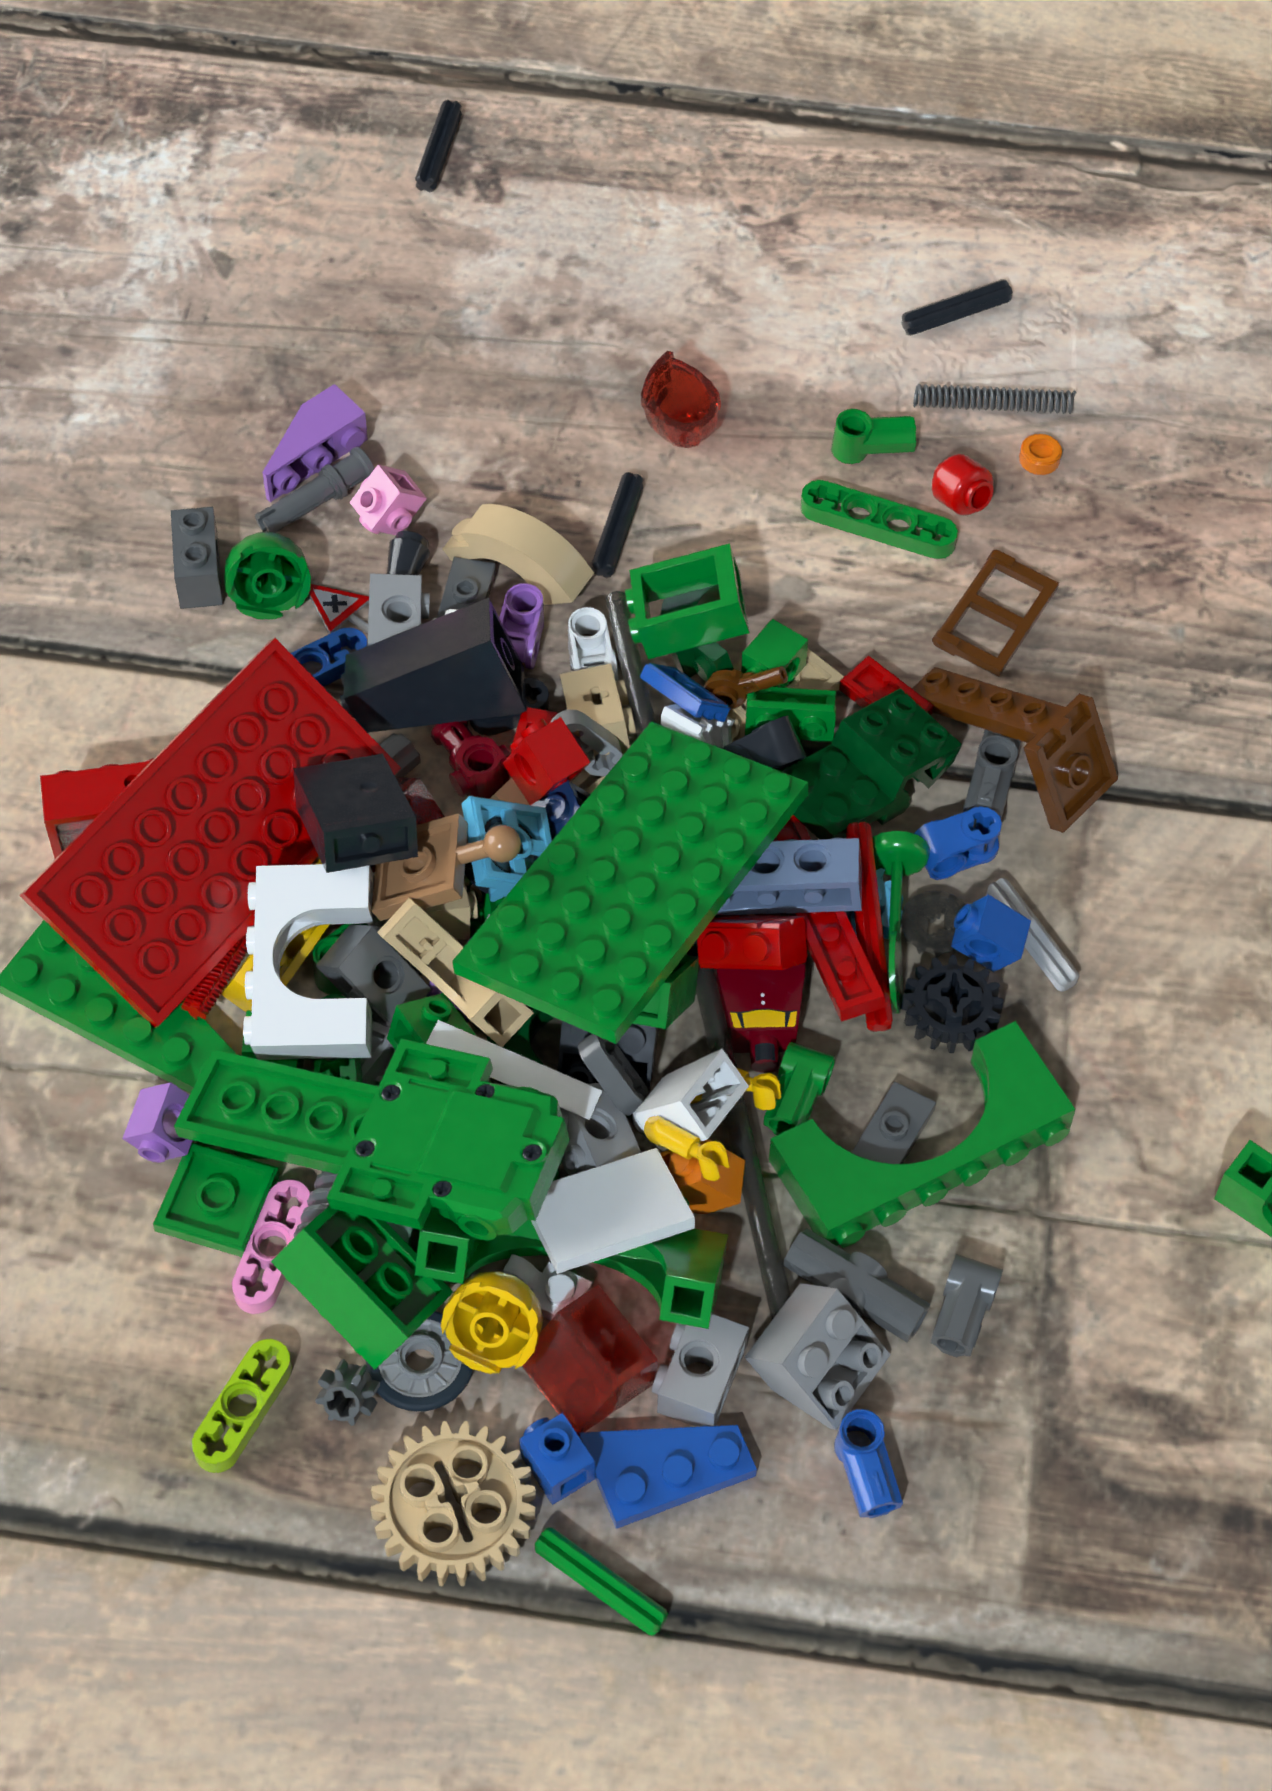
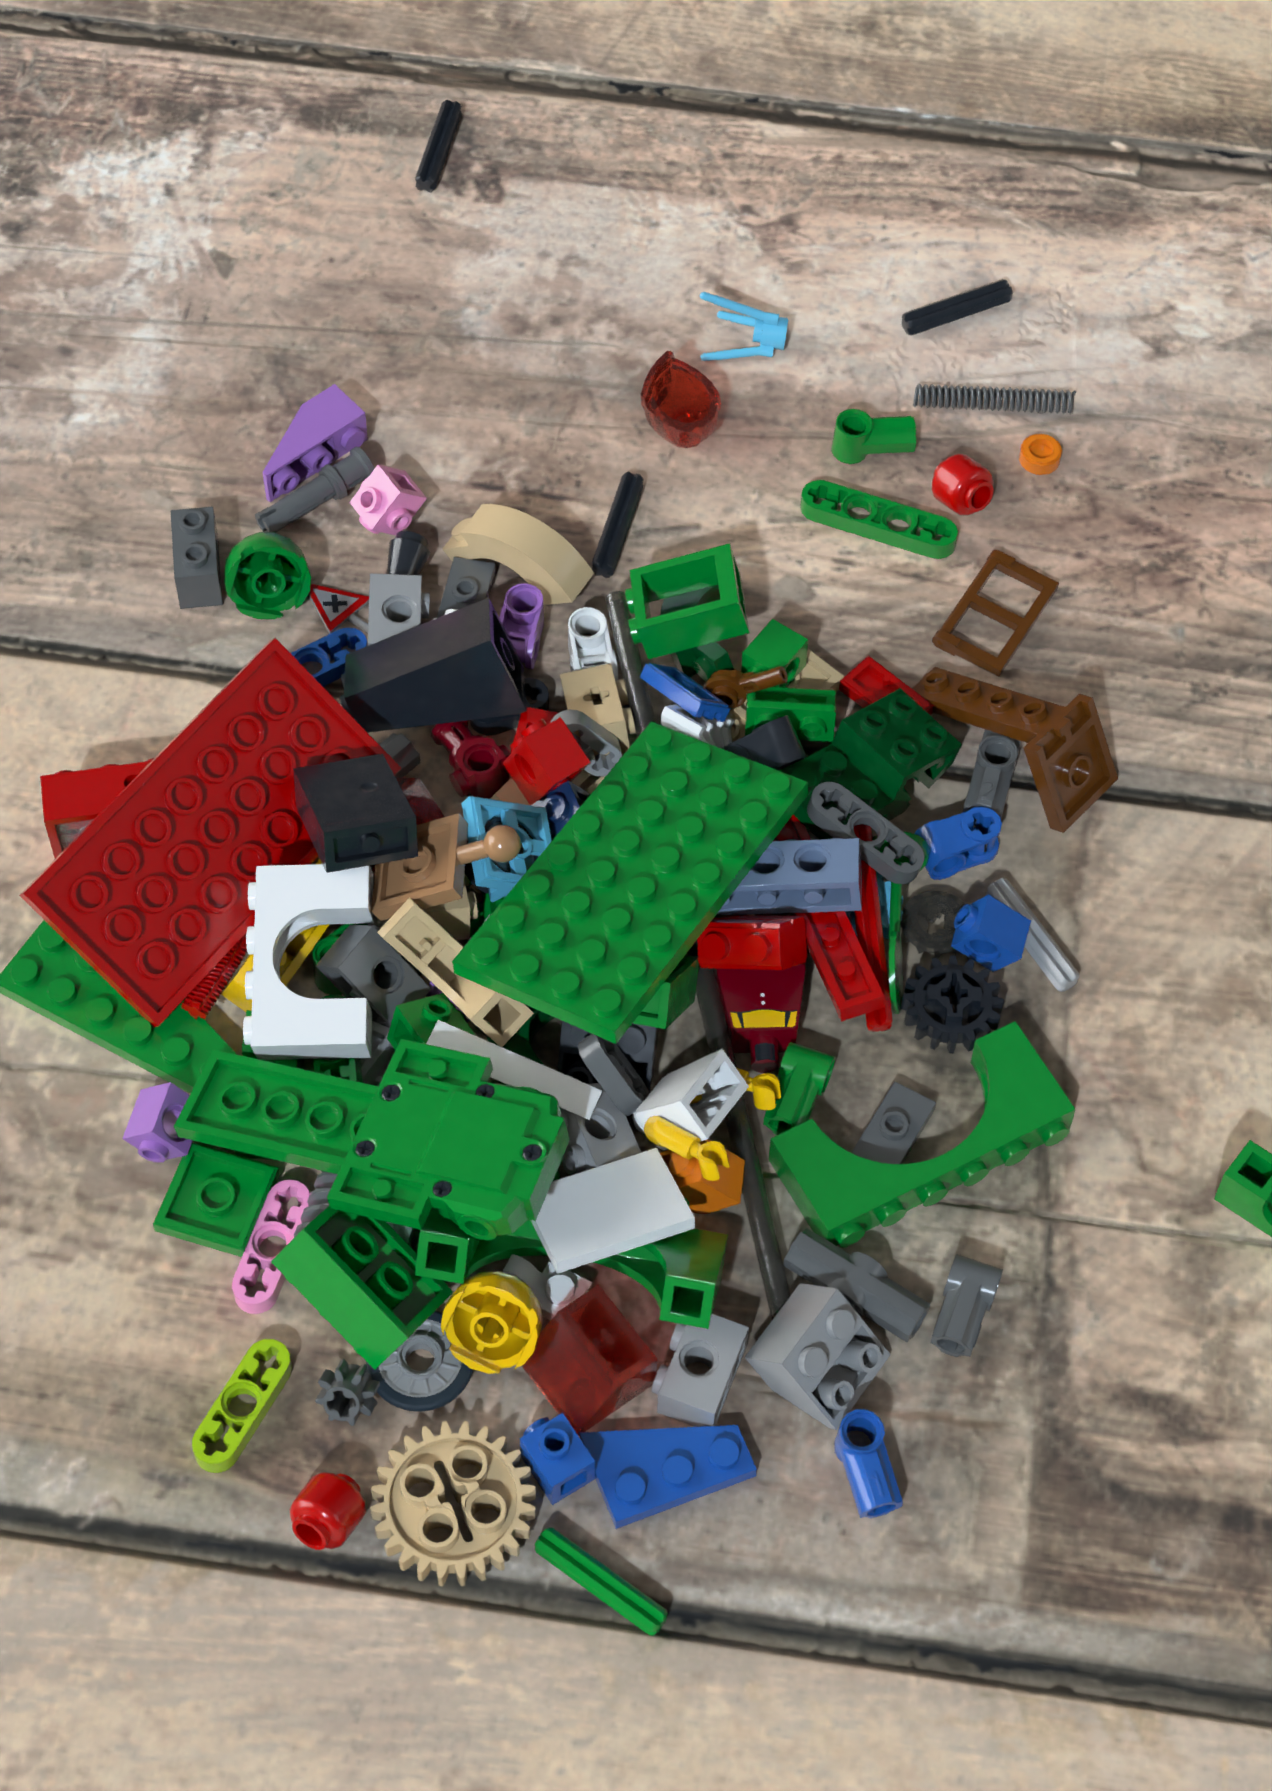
(327, 1511): none -> red head
(768, 329): none -> medium azure plant
(847, 802): none -> dark grey beam

